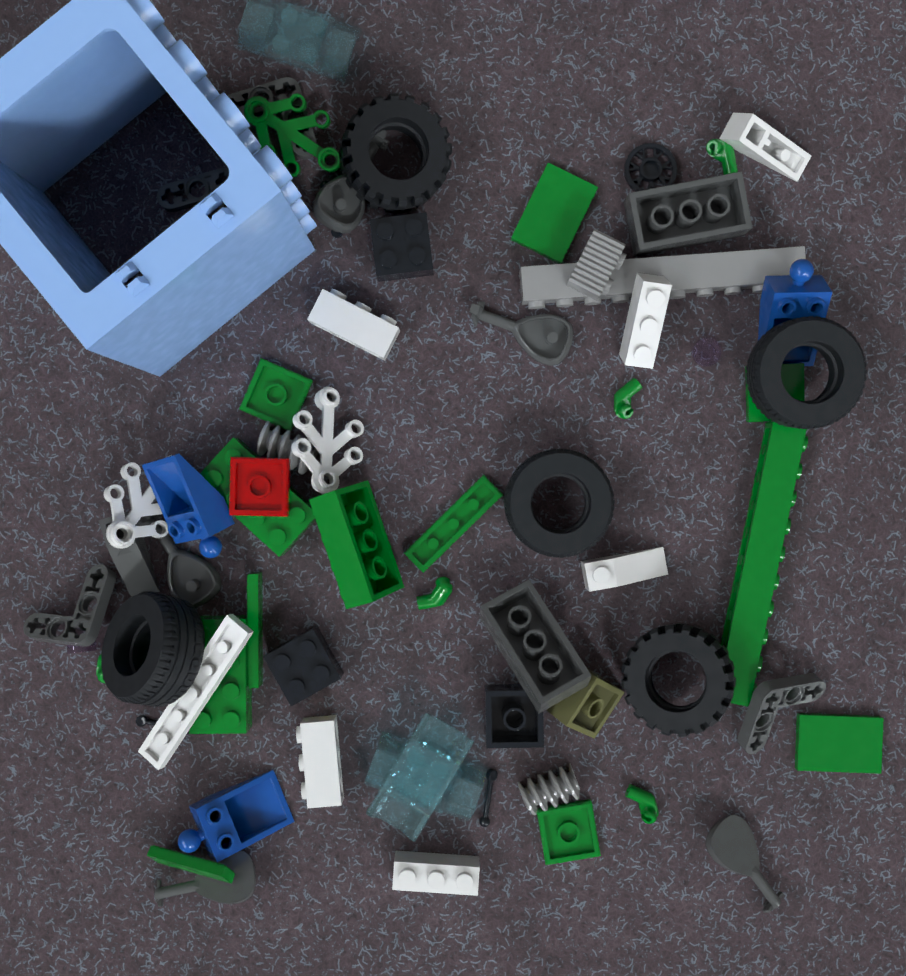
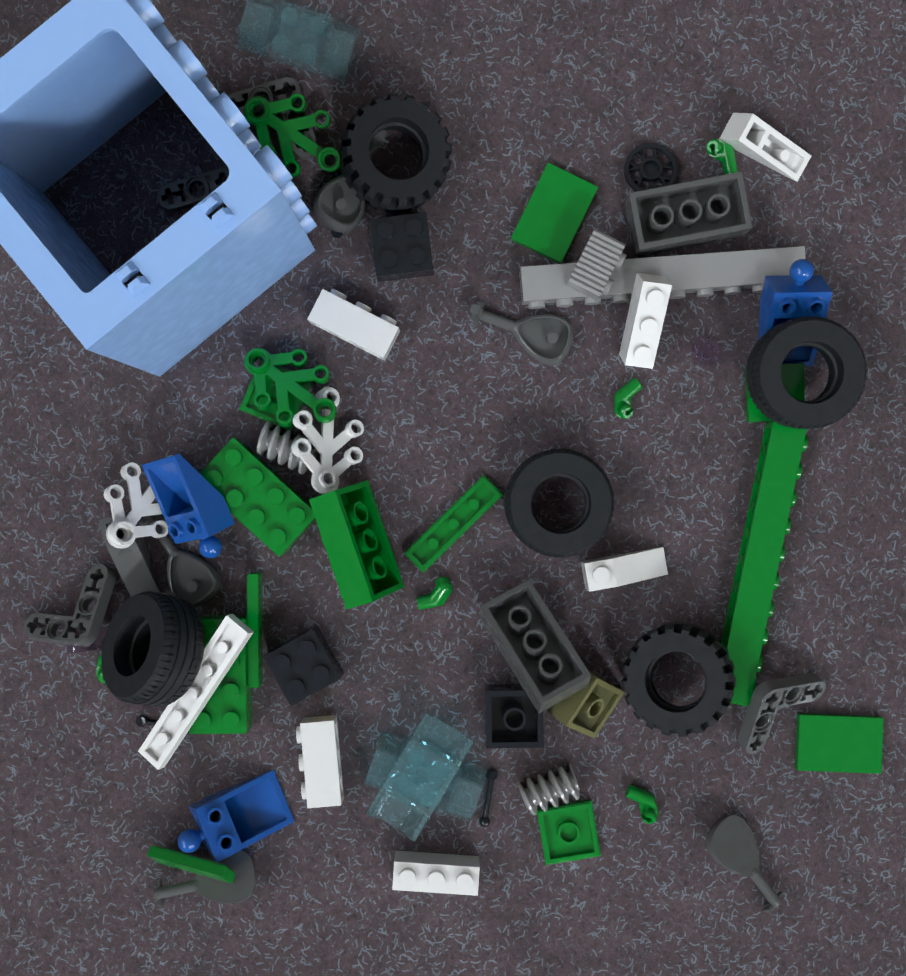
(259, 486): red tile -> none
(287, 382): none -> green plant

